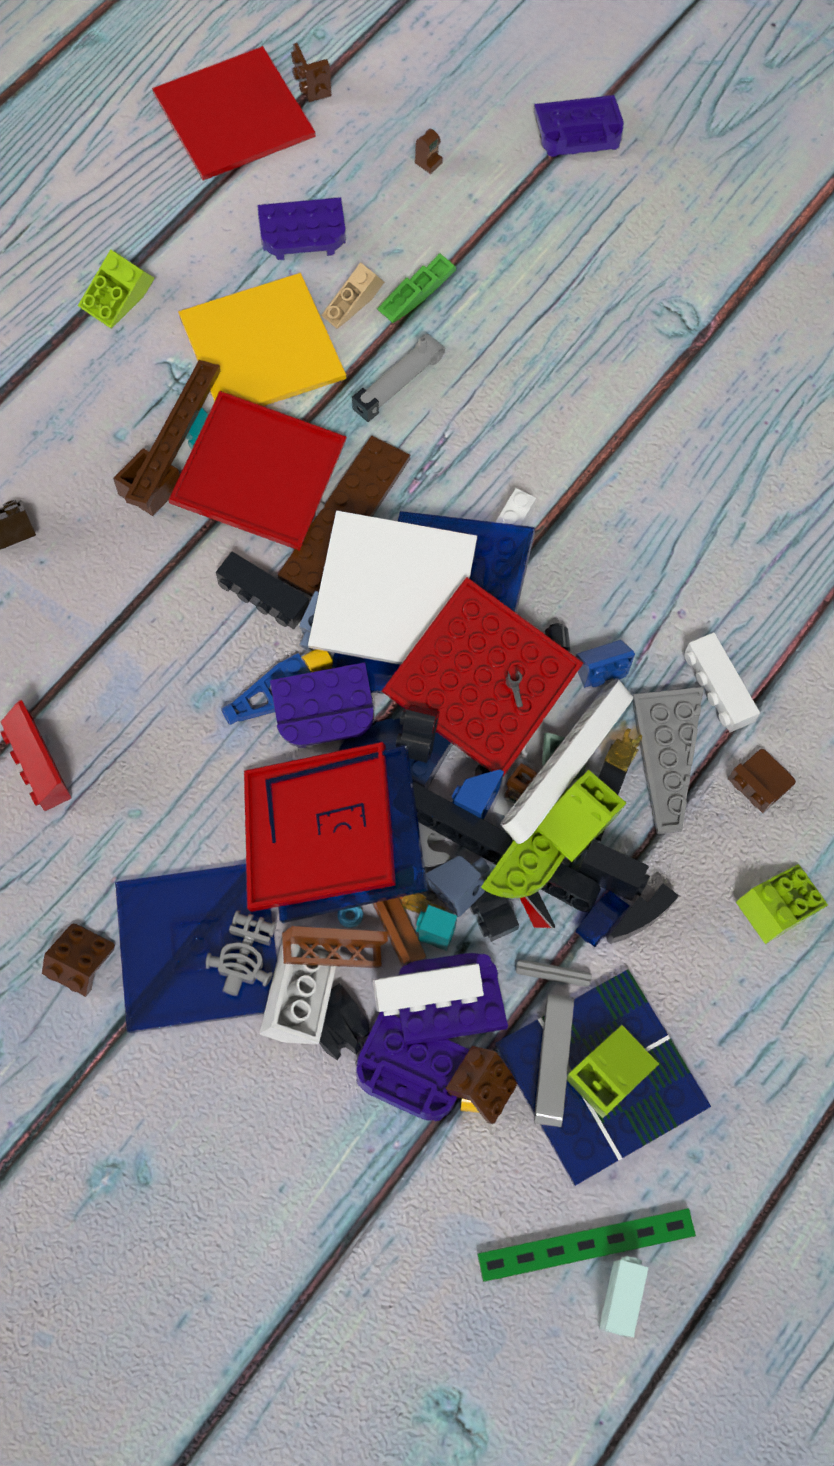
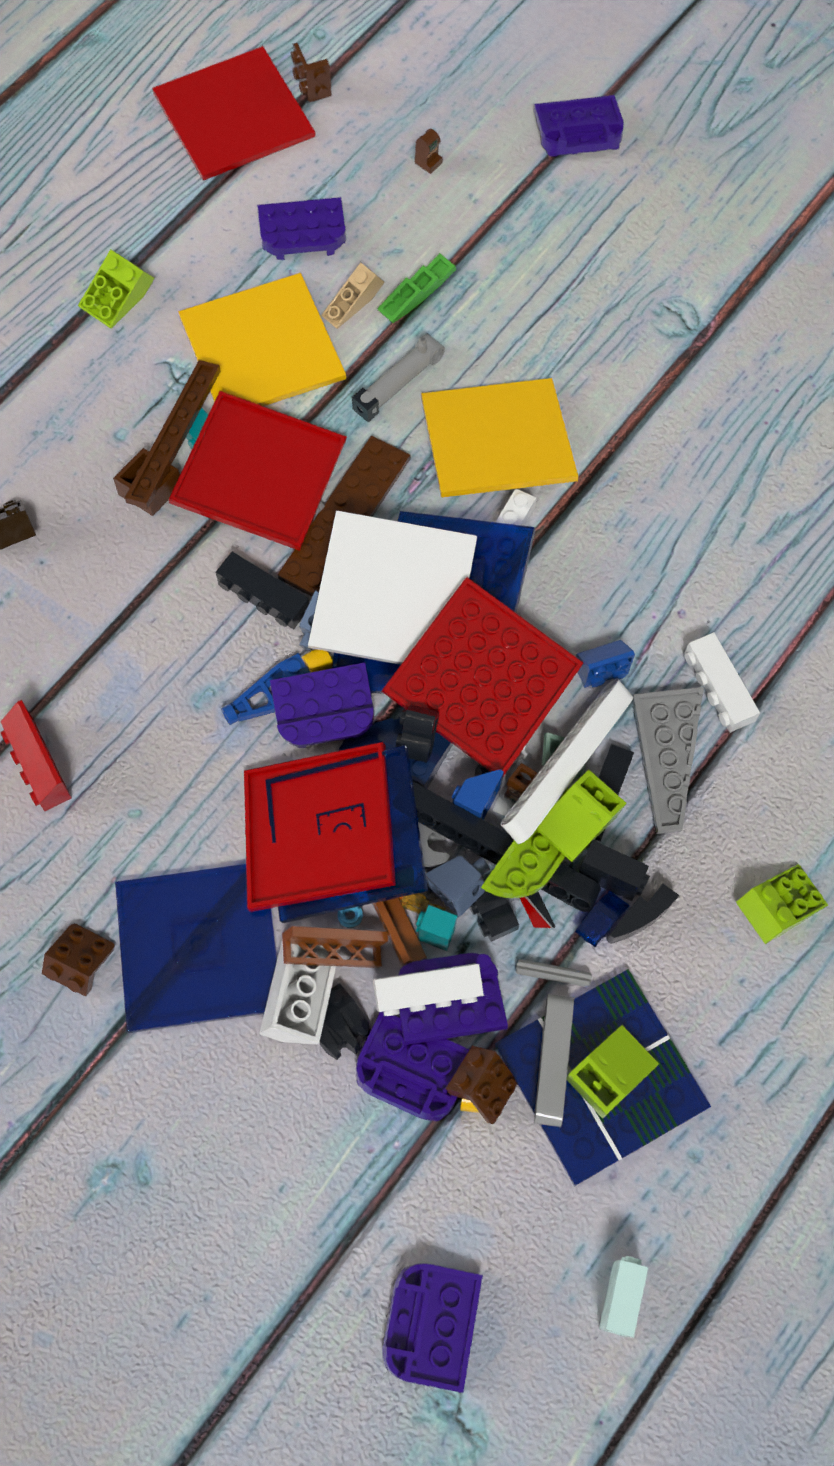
(234, 970): light grey piece -> none
(431, 1326): none -> dark purple plate
(498, 437): none -> yellow tile
(514, 685): dark grey hand -> none
(559, 634): black brick -> none
(586, 1245): green tile -> none
(623, 751): clear yellow plate -> none
(762, 780): reddish brown bracket -> none

